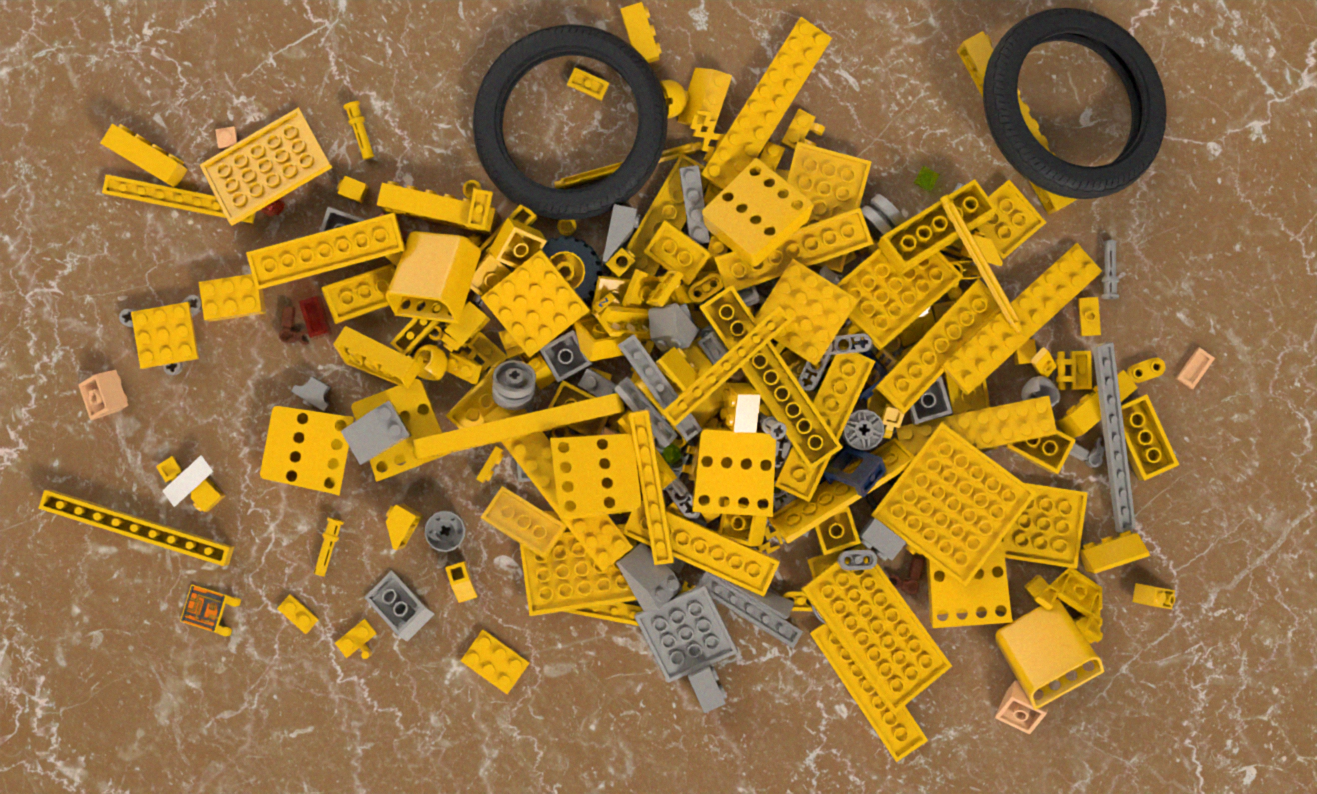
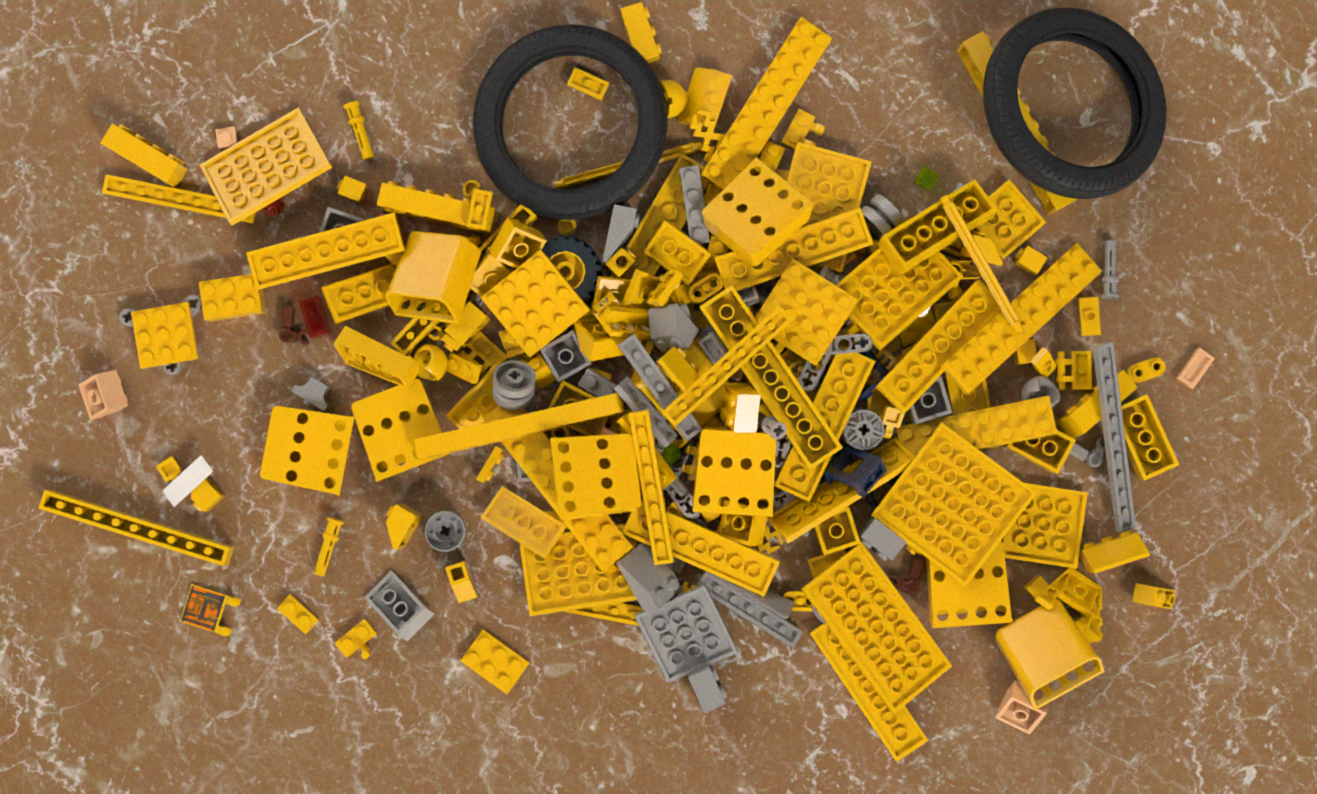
(375, 432): light grey slope -> none
(856, 560): light grey plate -> none
(1030, 260): none -> yellow brick

